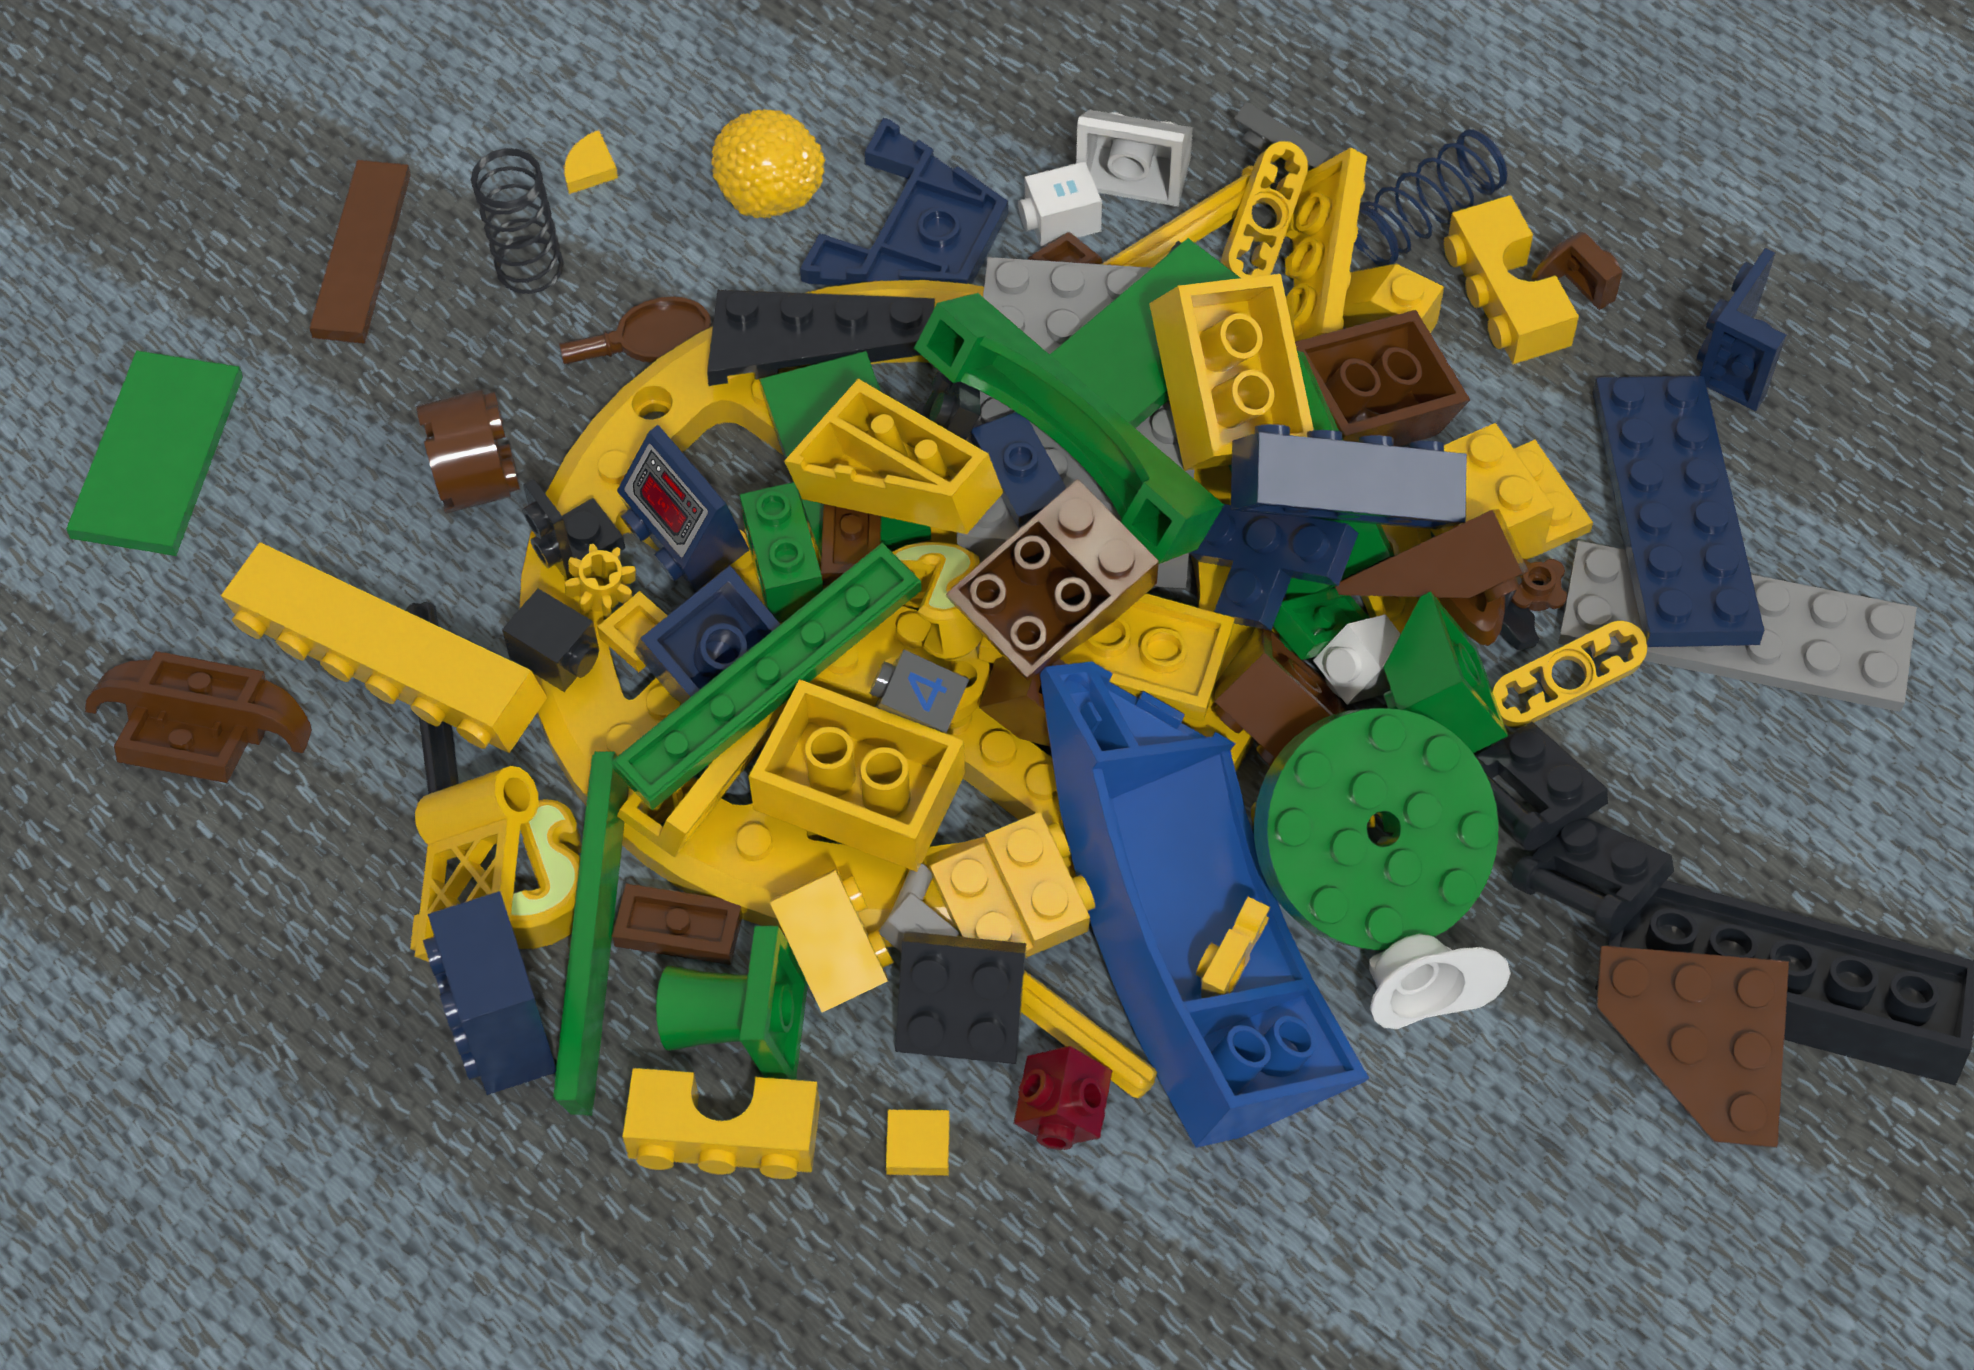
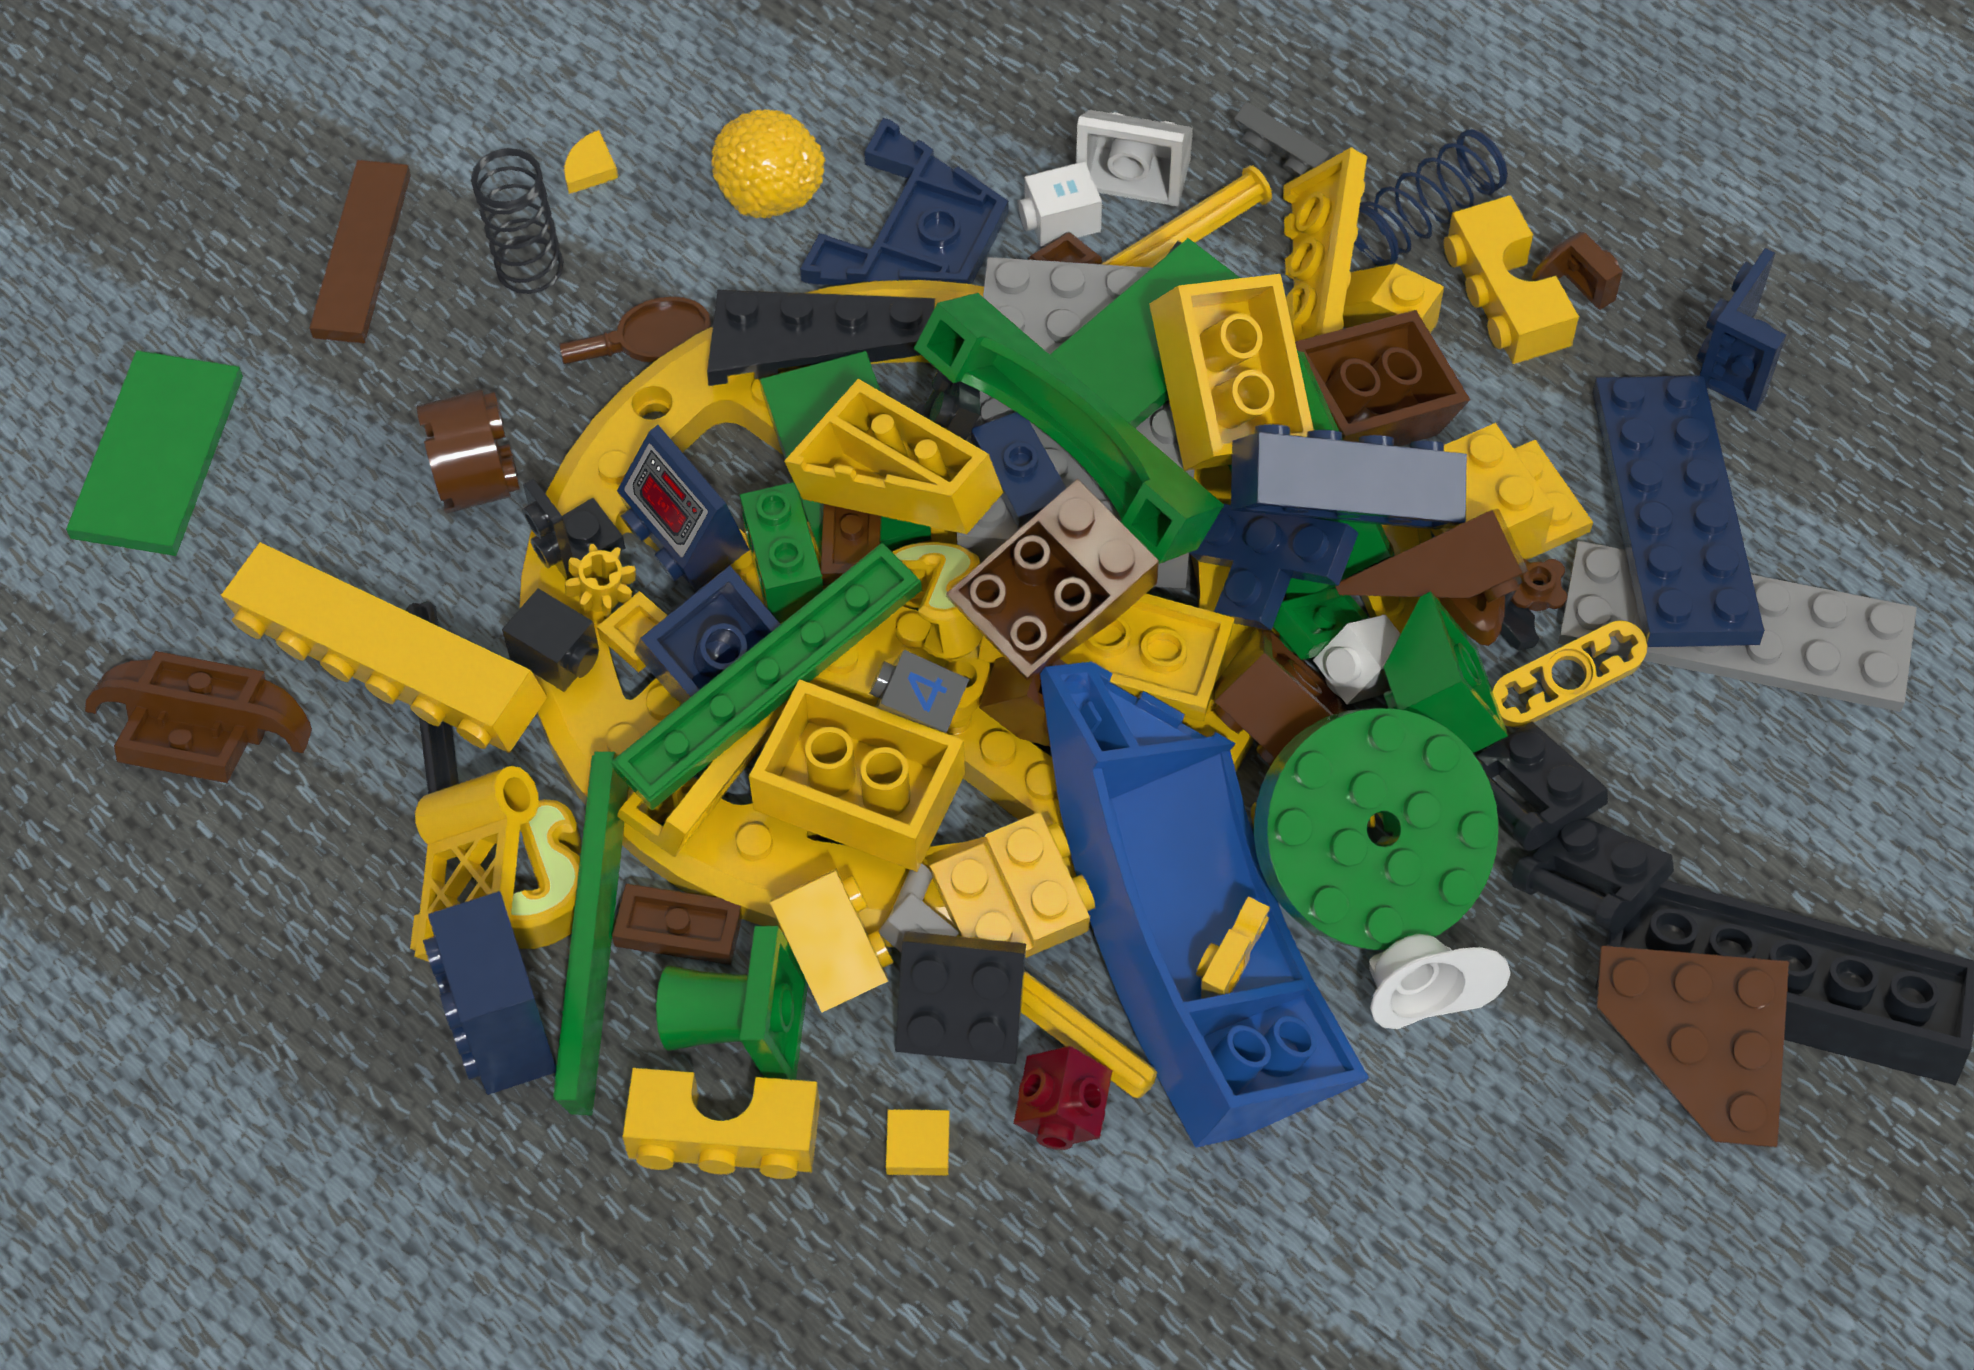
(1290, 186): yellow beam -> none

